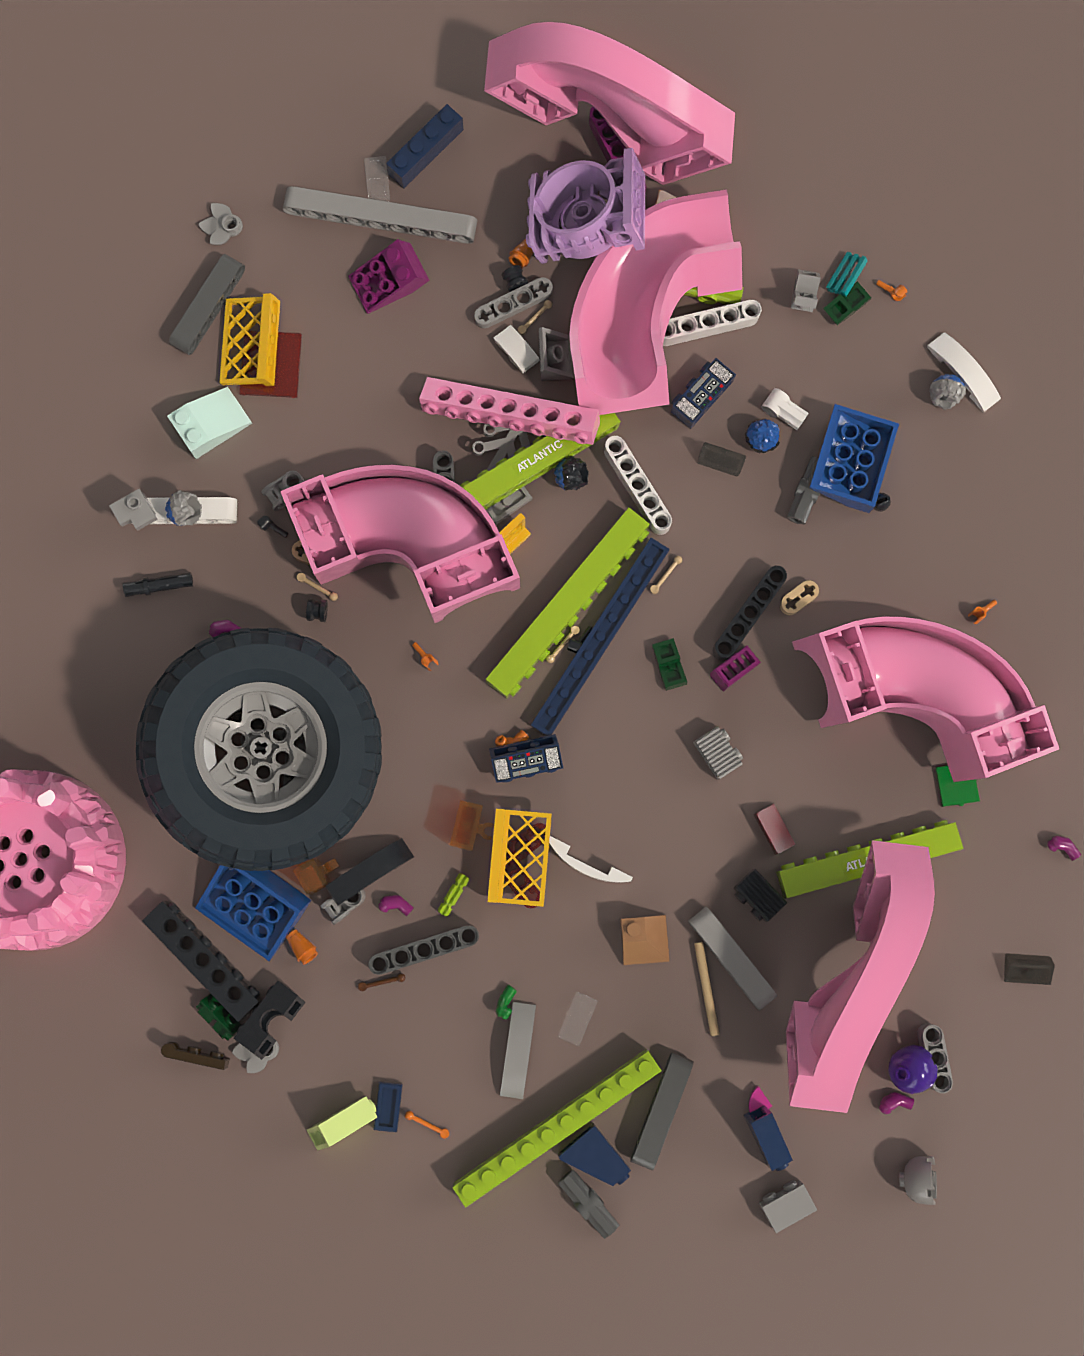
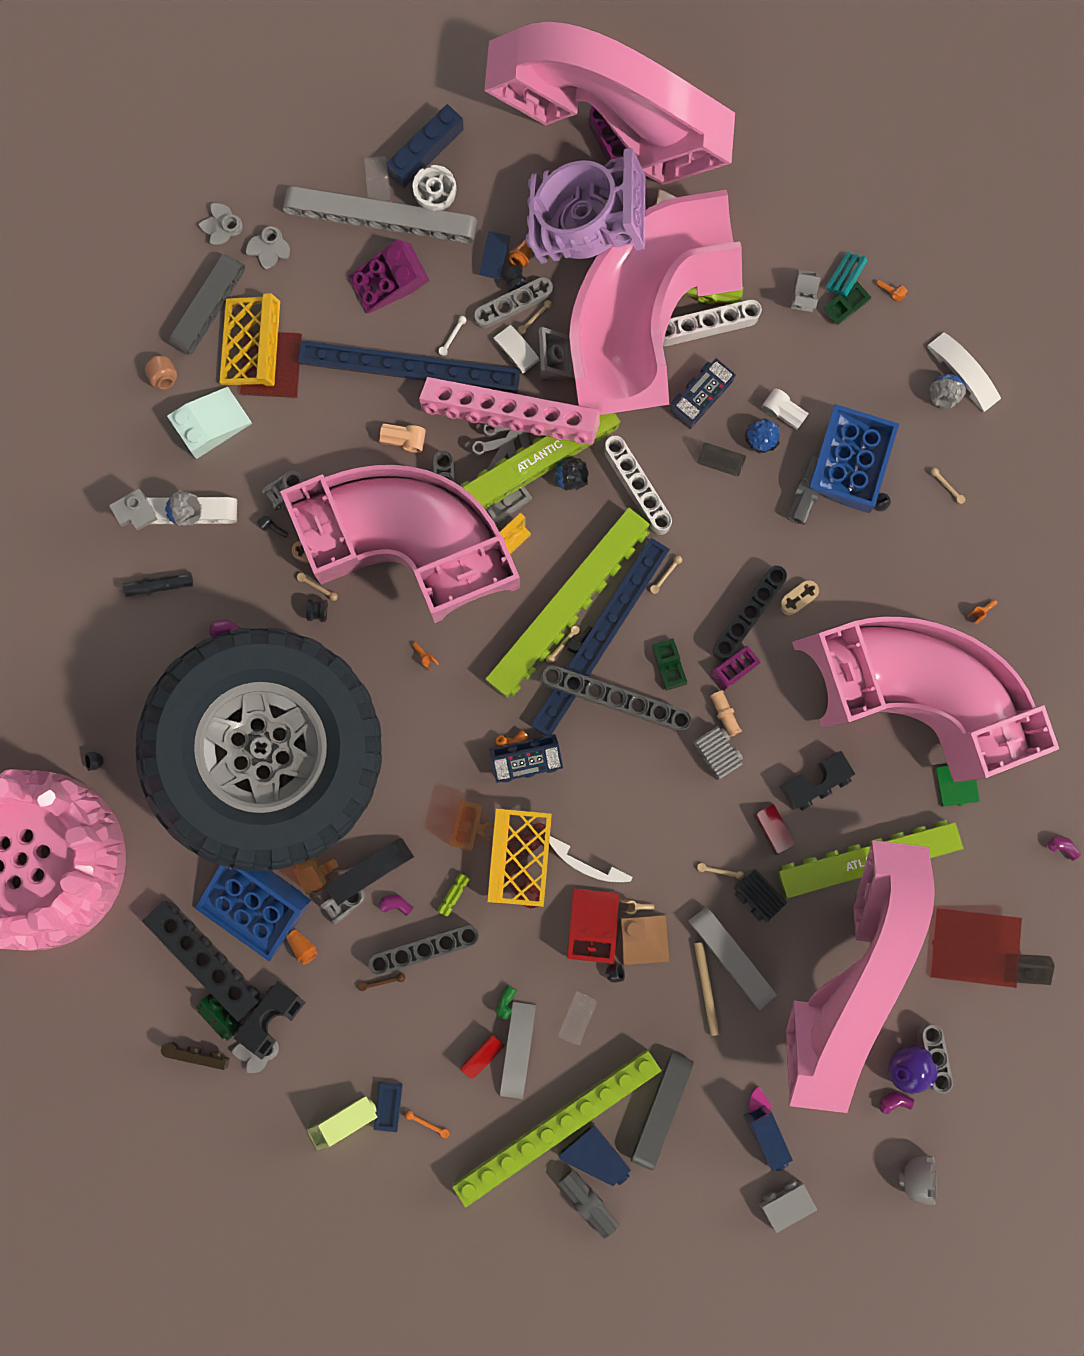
(93, 760): none -> black hinge
(160, 372): none -> nougat head
(268, 250): none -> light grey plate
(408, 366): none -> dark blue plate
(409, 438): none -> light nougat piece
(434, 188): none -> white cylinder
(443, 350): none -> white hinge
(482, 1056): none -> red slope
(494, 255): none -> dark blue slope
(593, 926): none -> red slope
(616, 973): none -> black hinge
(625, 704): none -> dark grey beam
(633, 906): none -> tan hand
(702, 867): none -> tan hinge
(725, 713): none -> light nougat pin
(835, 772): none -> black arch
(960, 499): none -> tan hinge
(976, 947): none -> clear red piece

